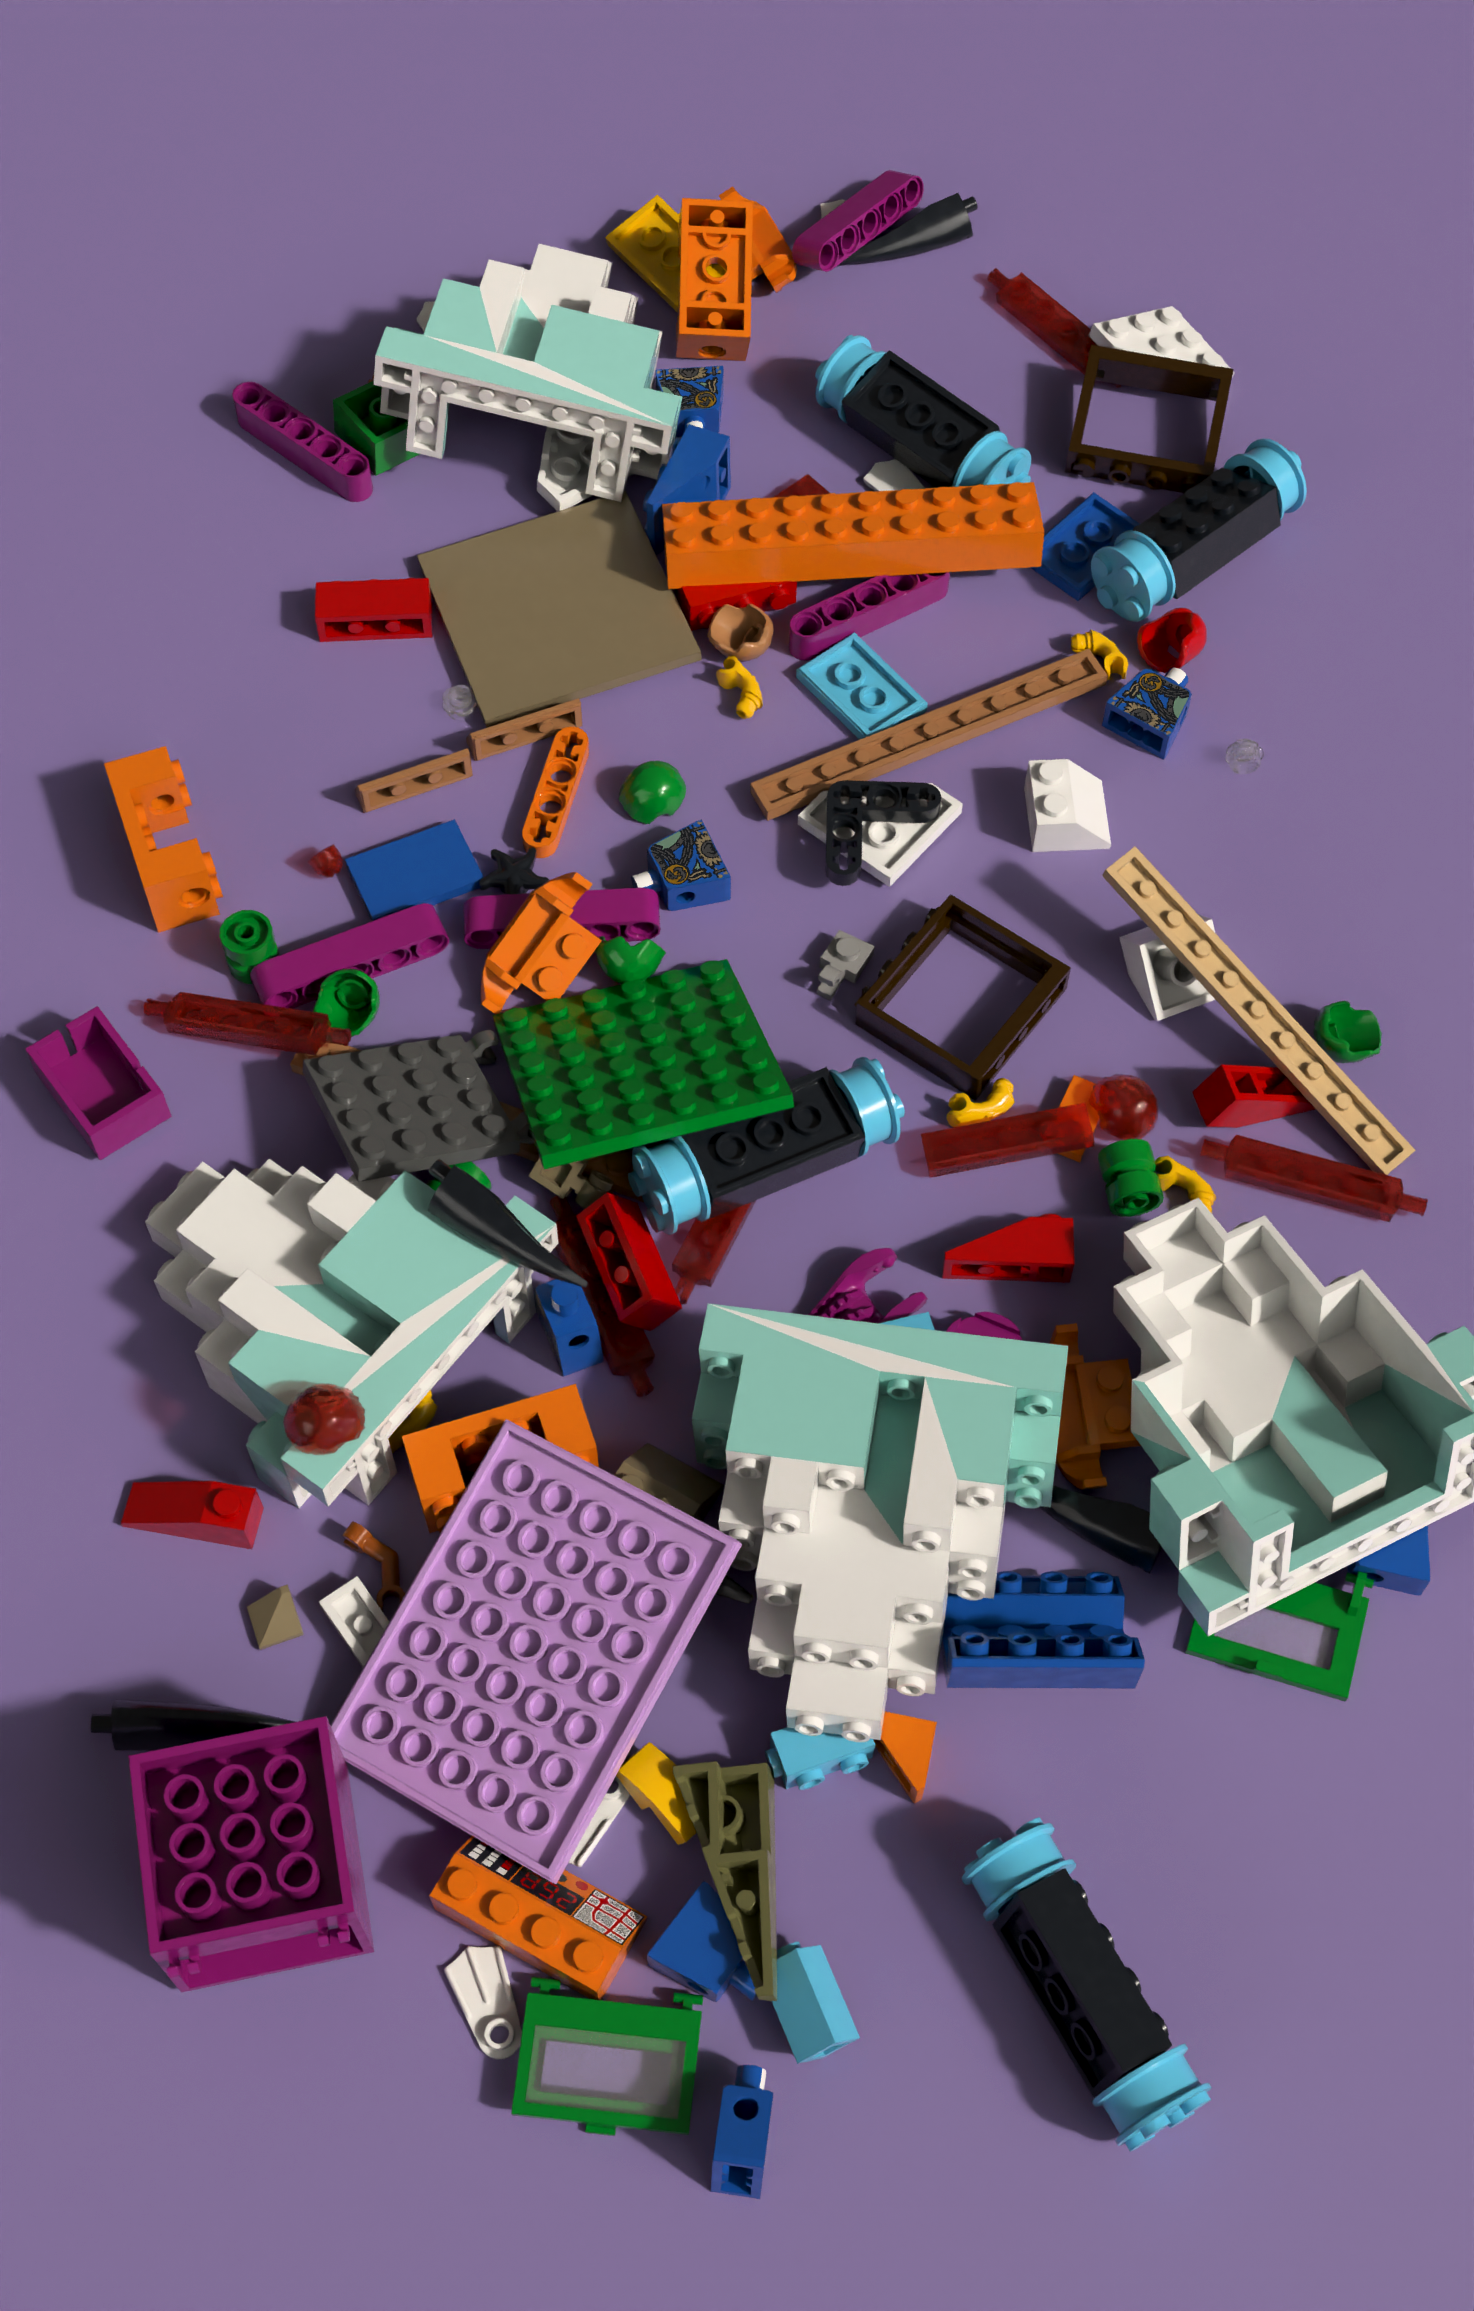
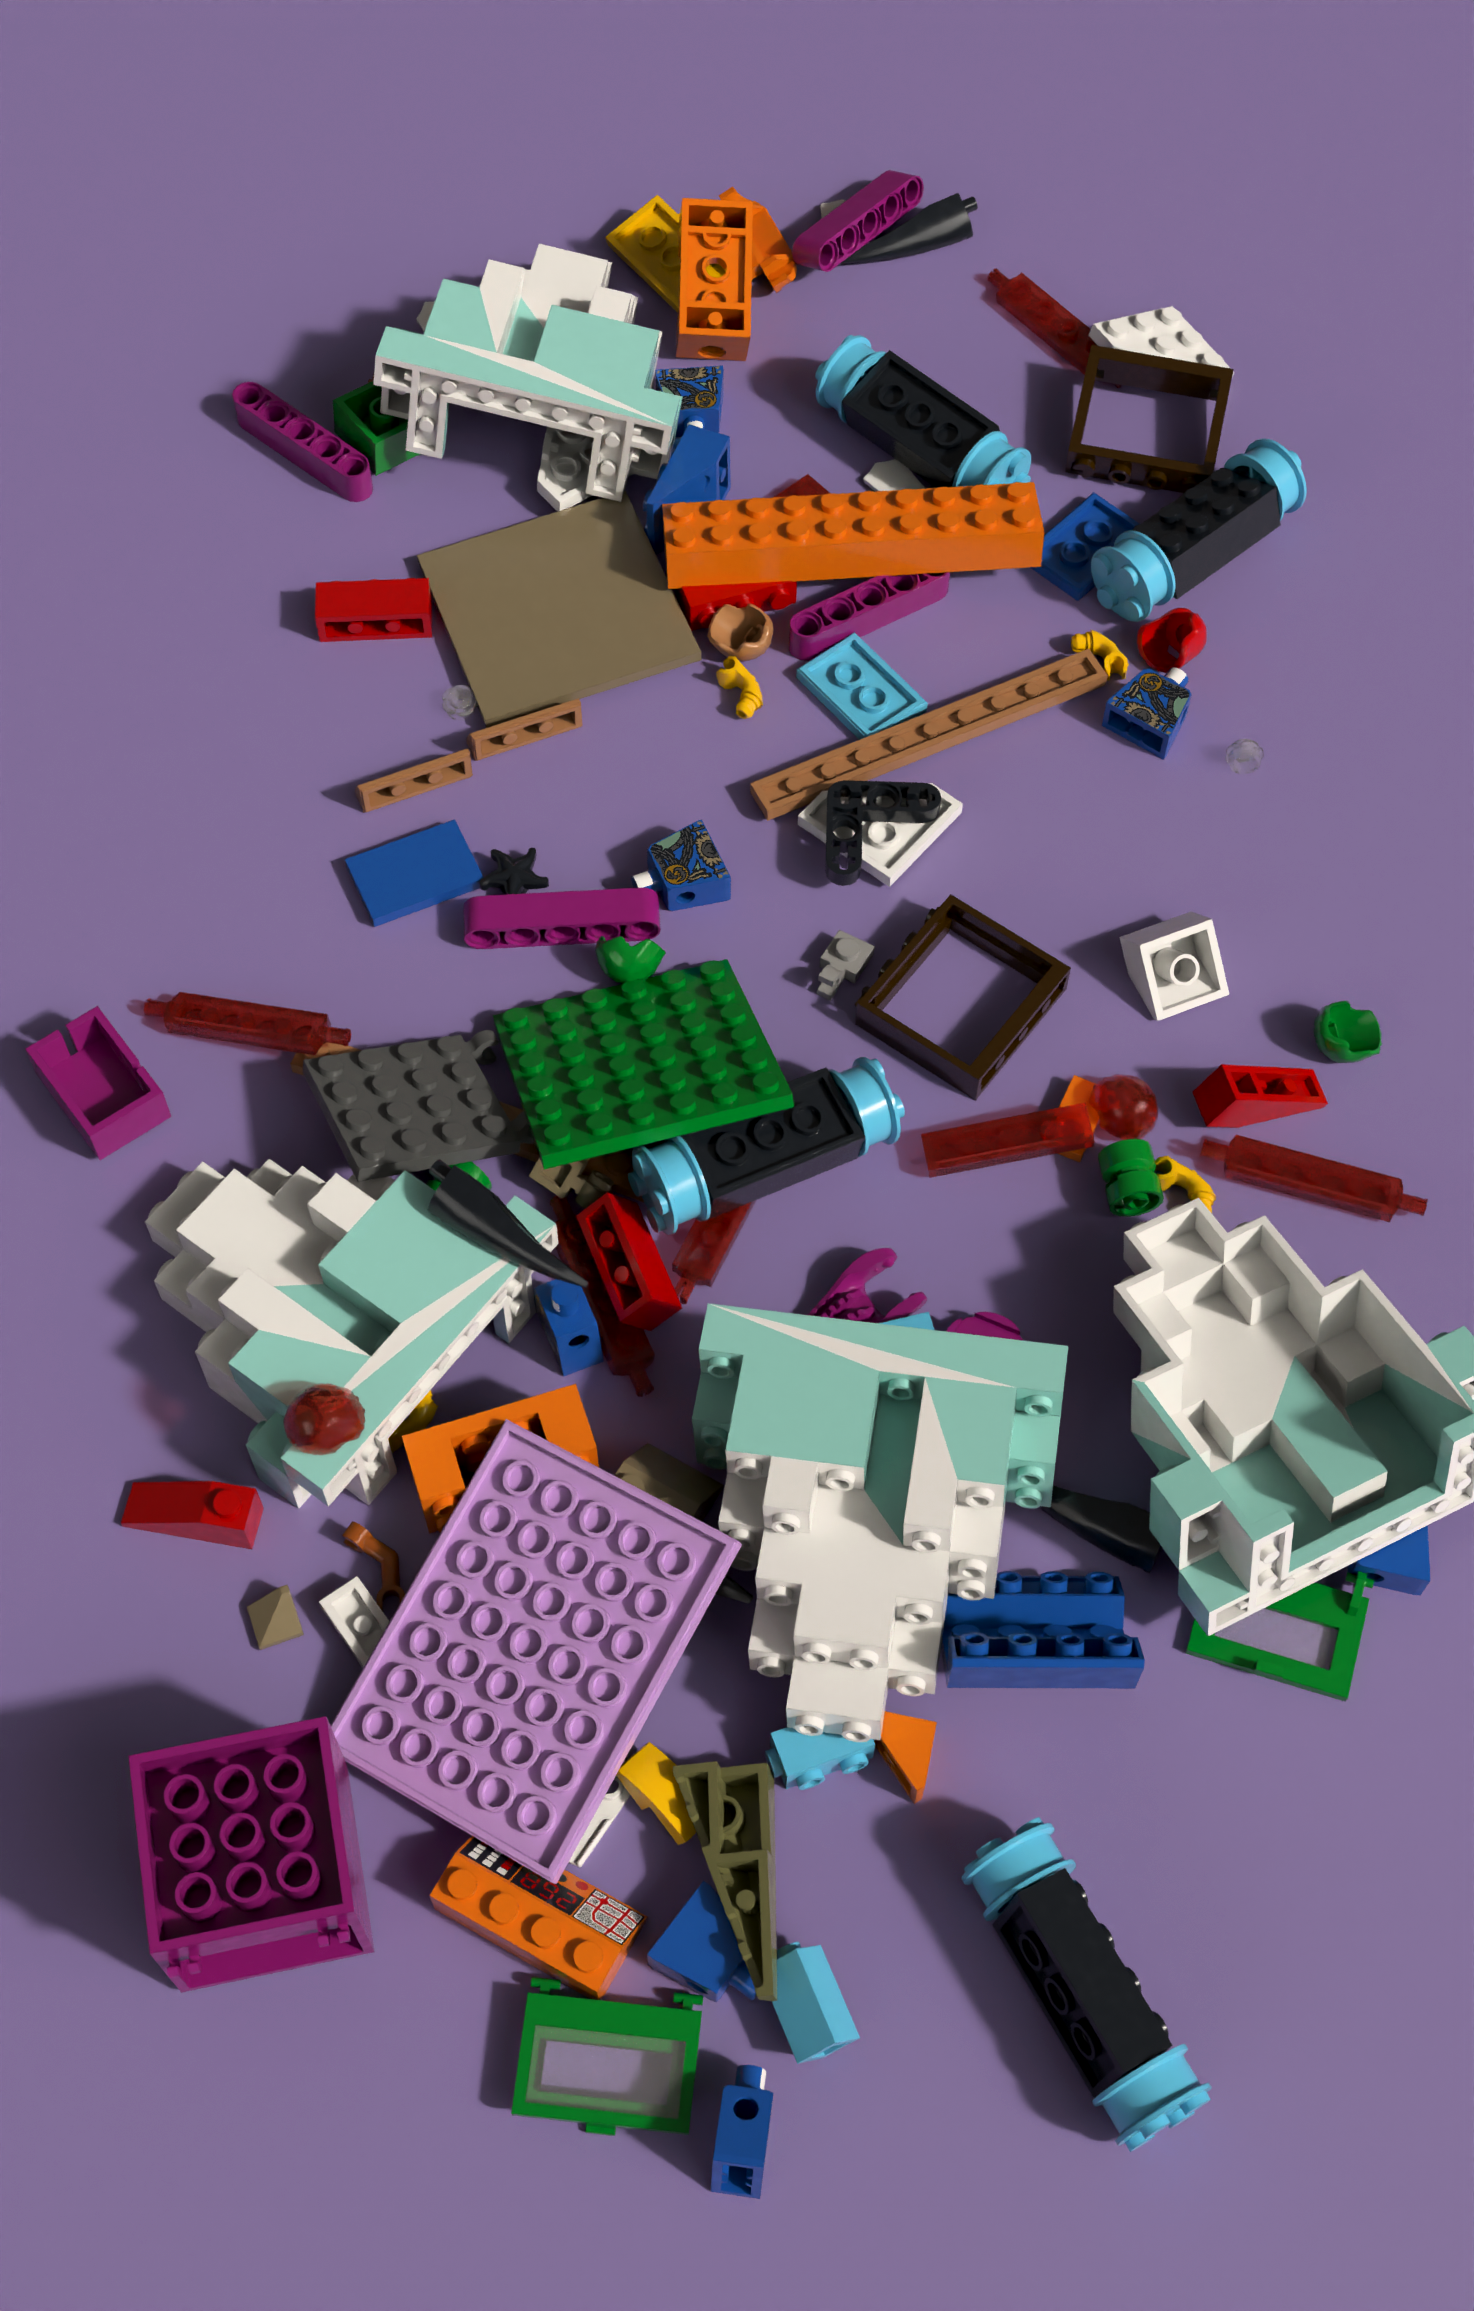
(170, 1724): black piece -> none
(176, 878): orange plate -> none
(247, 941): green wheel -> none
(327, 862): clear red hinge -> none
(349, 1000): green hair -> none
(372, 948): magenta beam -> none
(486, 1998): white piece -> none
(539, 945): orange plate -> none
(555, 791): orange beam -> none
(652, 791): green hair -> none
(967, 1112): yellow piece -> none
(1024, 1251): red slope -> none
(1065, 807): white slope -> none
(1092, 1412): orange plate -> none
(1258, 1012): tan plate -> none

